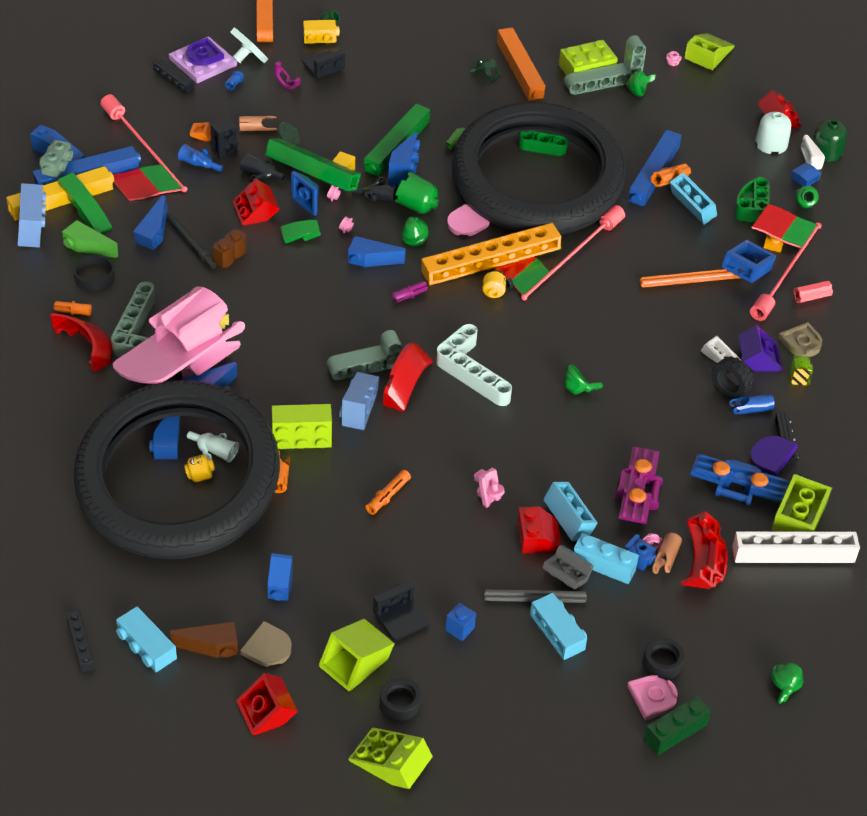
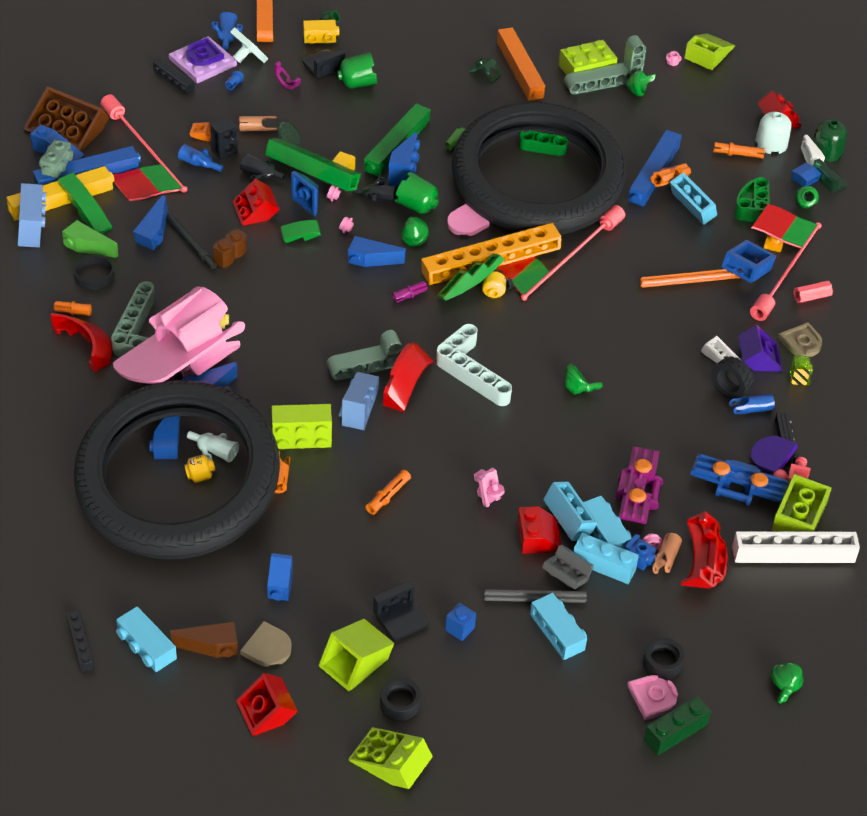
(69, 116): none -> reddish brown slope
(227, 23): none -> blue piece
(357, 71): none -> green cylinder
(467, 279): none -> slope
(609, 525): none -> medium azure brick
(738, 150): none -> orange pin
(798, 468): none -> coral piece
(829, 177): none -> clear green panel

